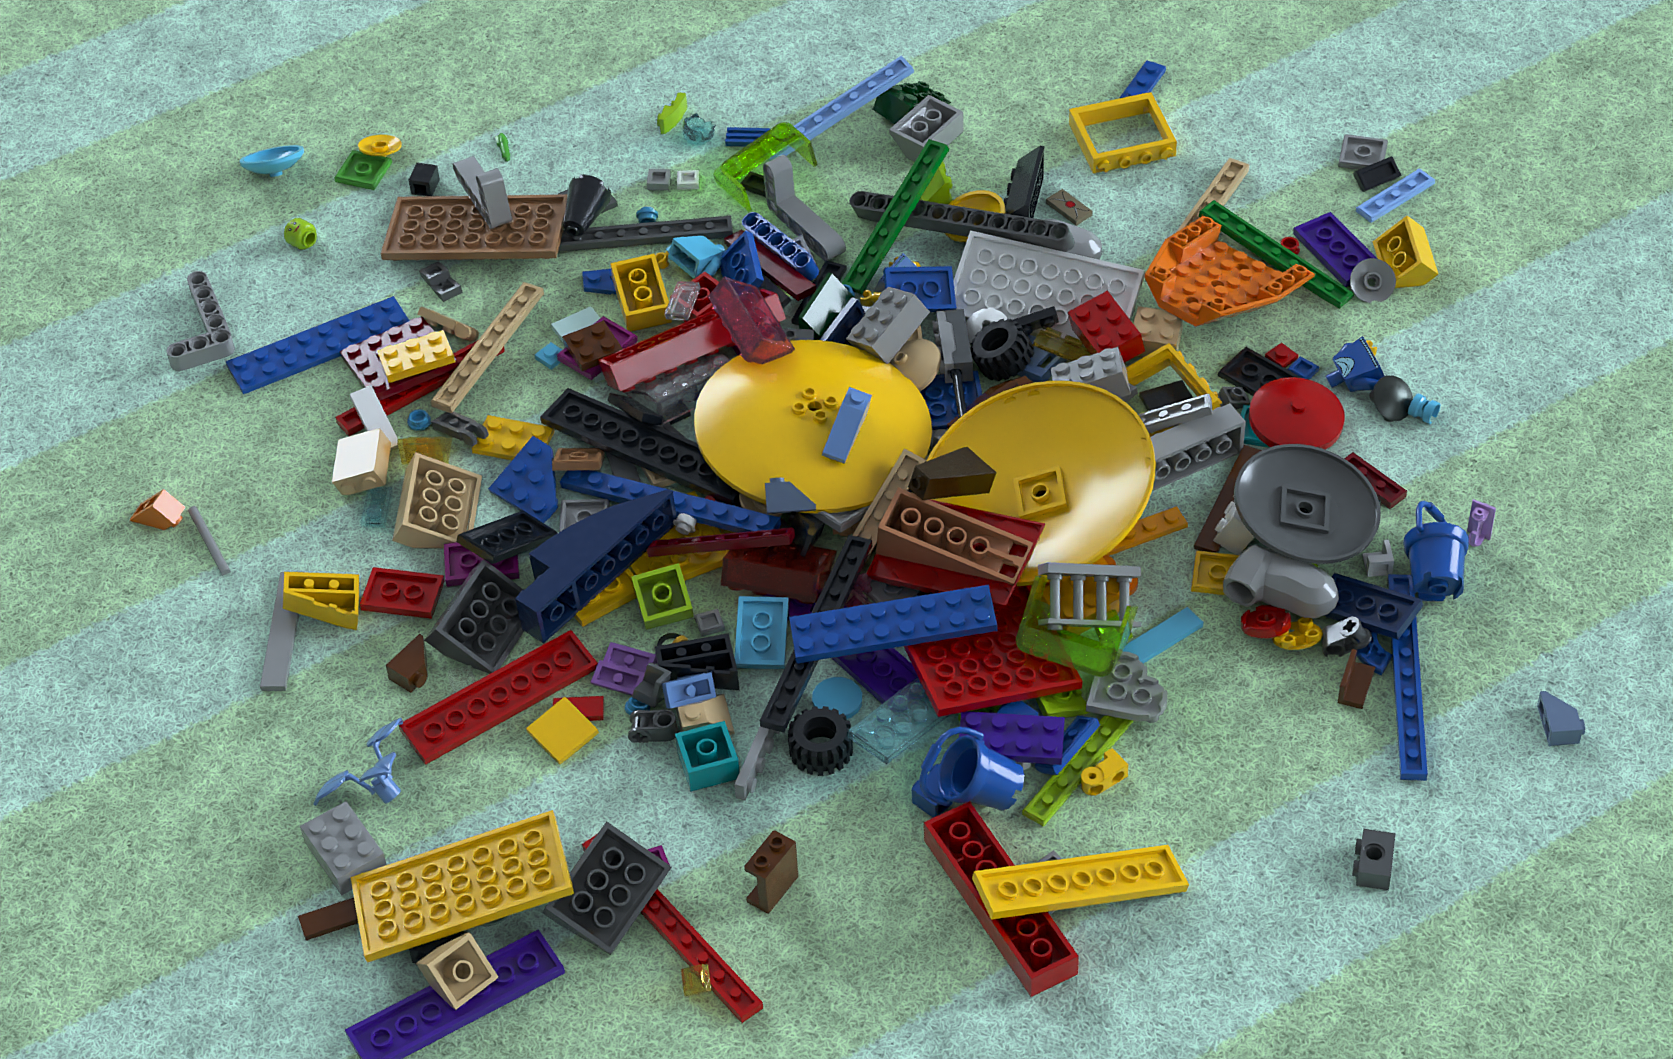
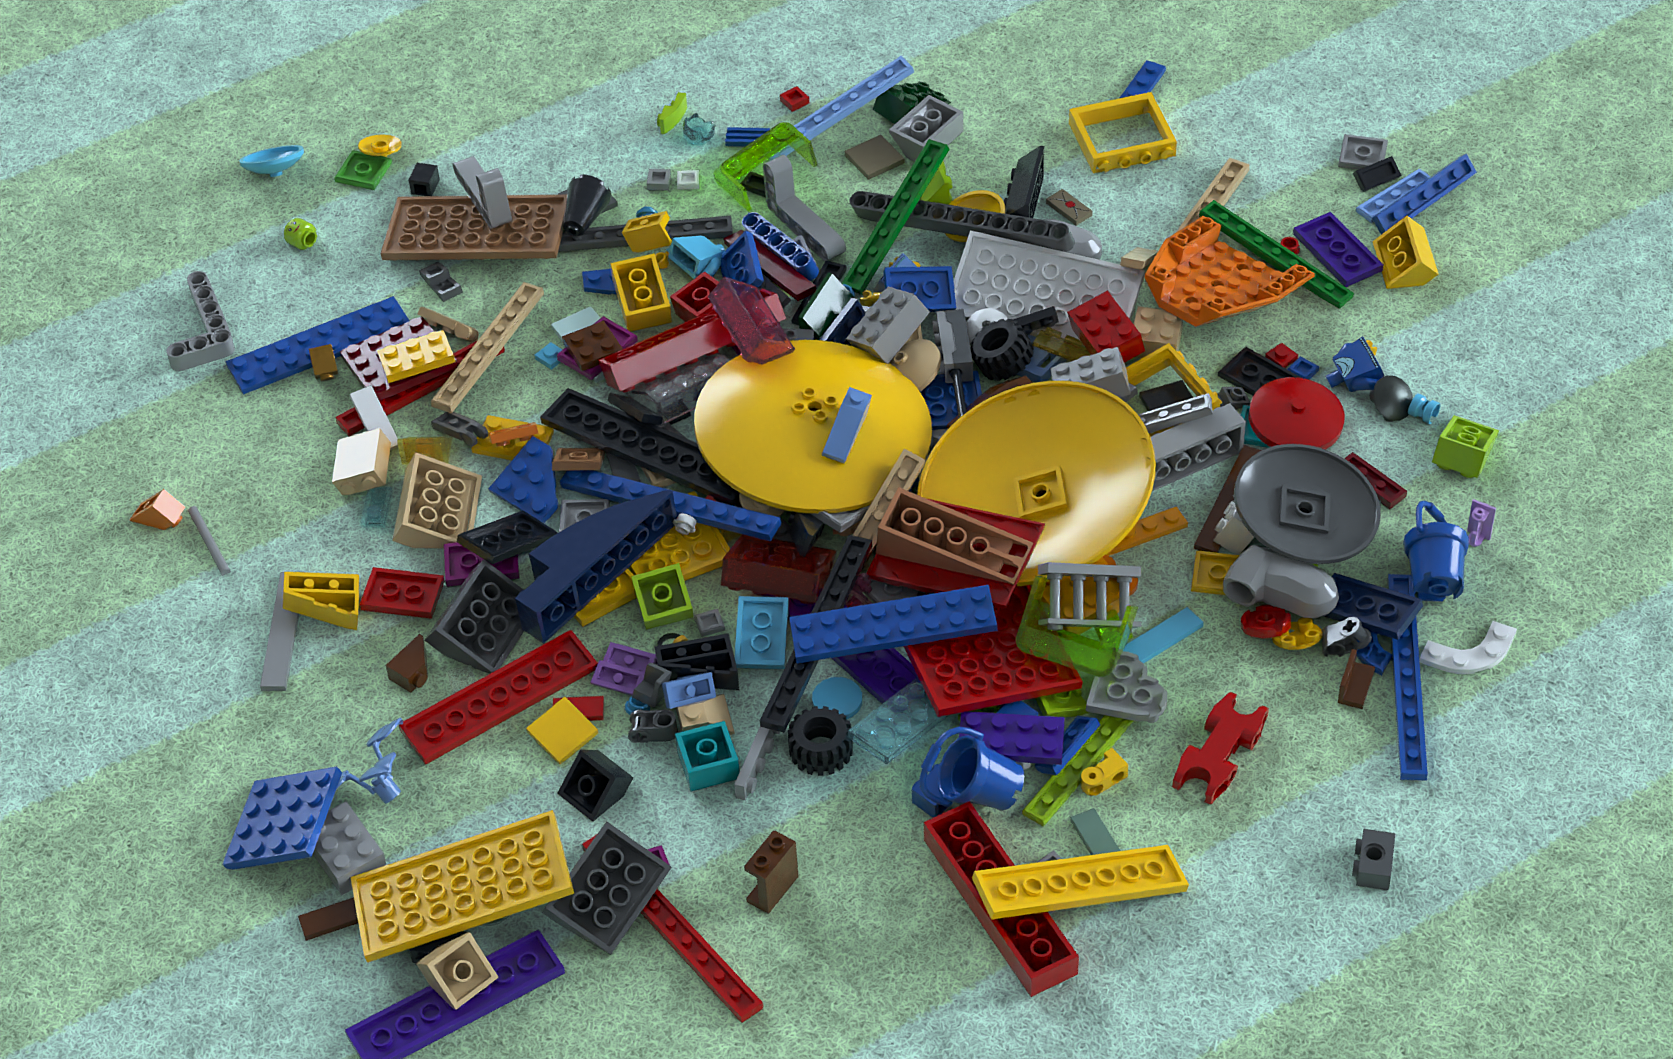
(282, 818): none -> blue plate
(323, 362): none -> pearl gold brick
(419, 420): dark azure plate -> none
(502, 142): bright green piece -> none
(523, 432): none -> orange plate
(594, 783): none -> black slope
(647, 232): none -> yellow panel
(682, 300): clear tile -> none
(696, 980): clear yellow tile -> none
(721, 542): dark red tile -> none
(786, 498): sand blue slope -> none
(794, 98): none -> red plate
(874, 157): none -> dark tan tile
(952, 476): dark brown slope -> none
(1094, 832): none -> sand green tile
(1138, 258): none -> tan tile
(1228, 732): none -> red piece
(1379, 562): white panel -> none
(1380, 273): light grey dish -> none
(1426, 193): none -> blue plate
(1464, 447): none -> lime slope
(1469, 661): none -> white plate
(1559, 720): sand blue slope -> none

